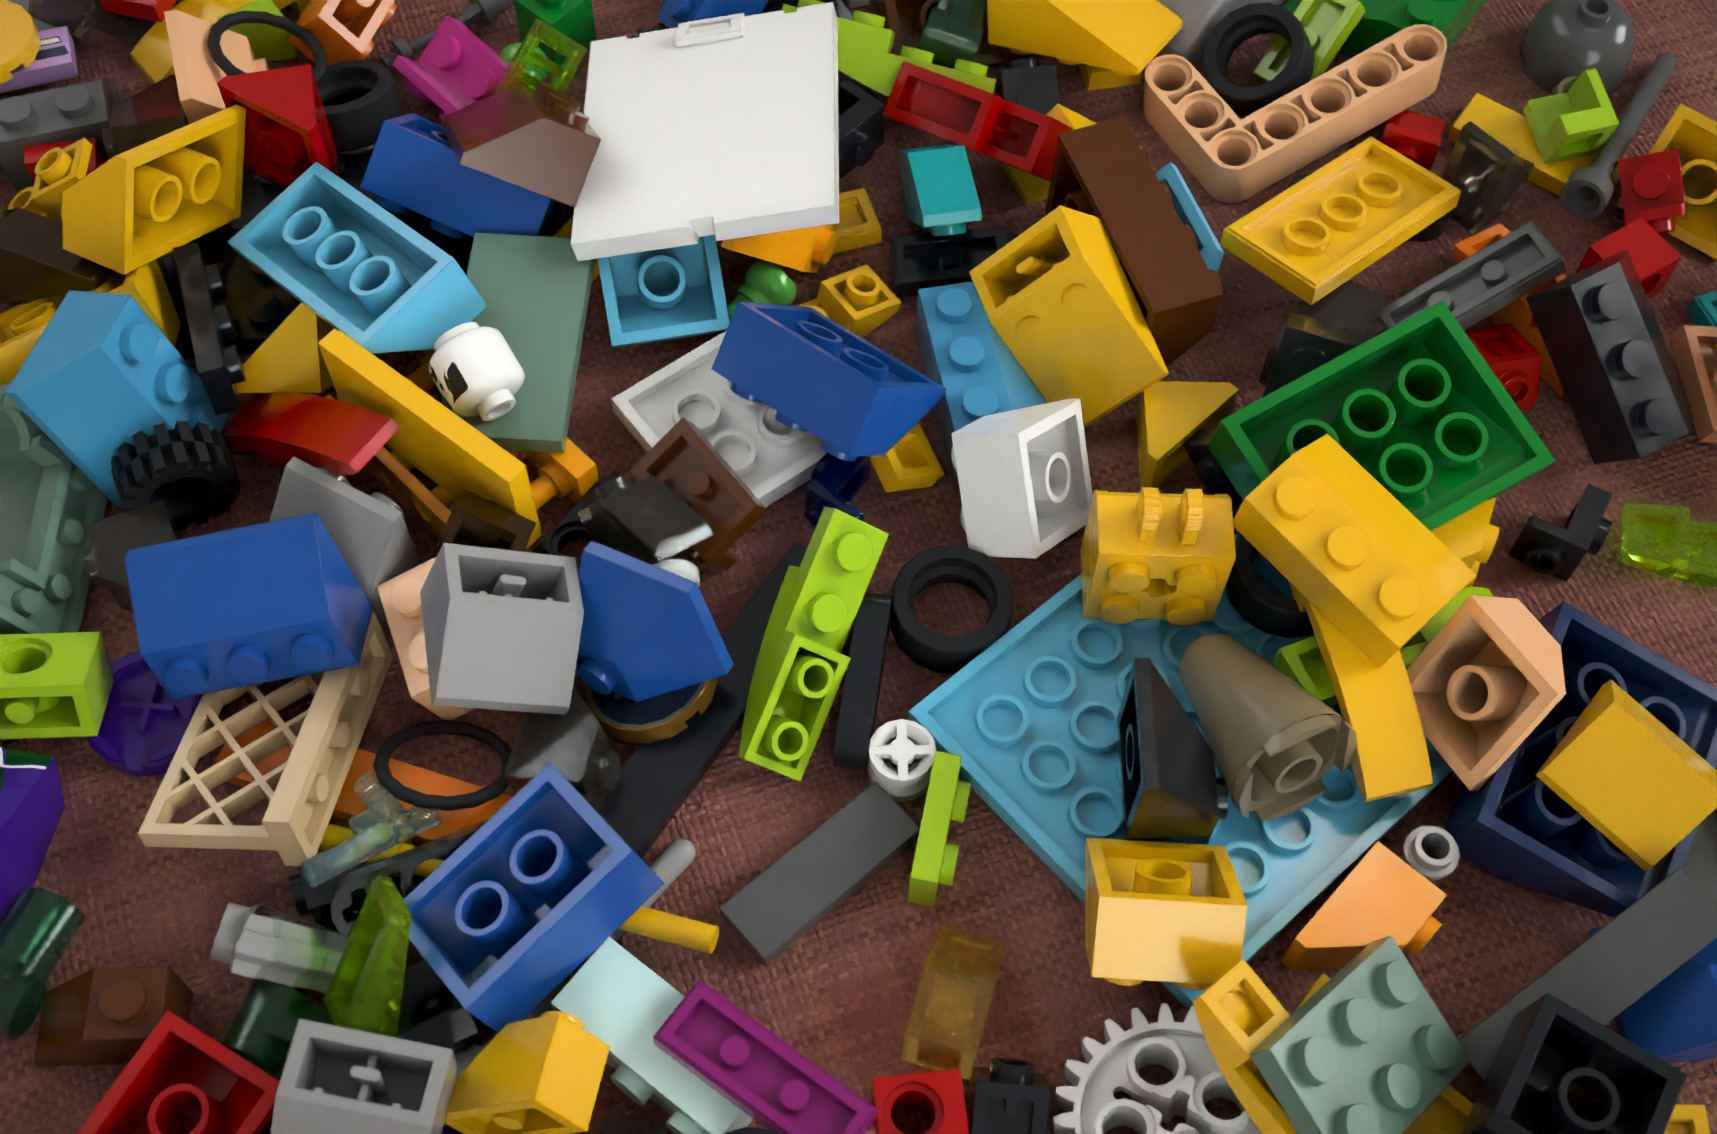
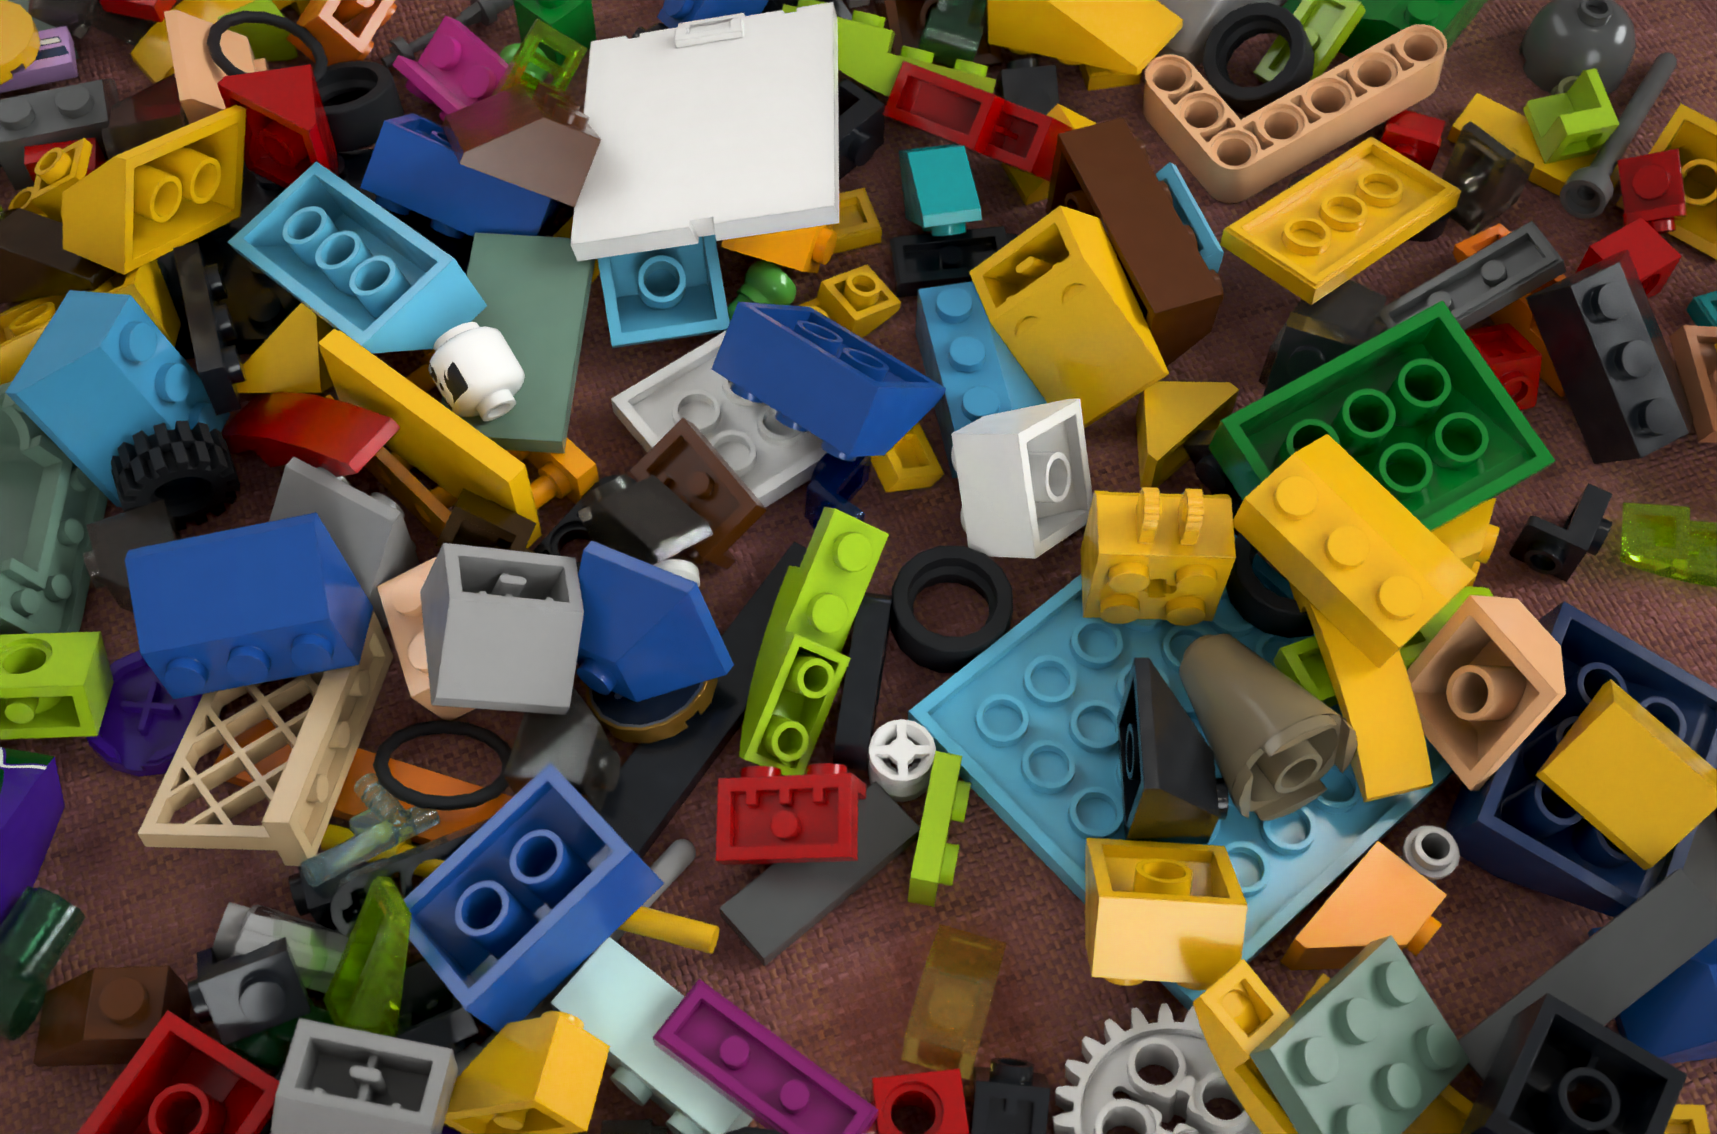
(248, 991): none -> black bracket
(788, 817): none -> red bracket

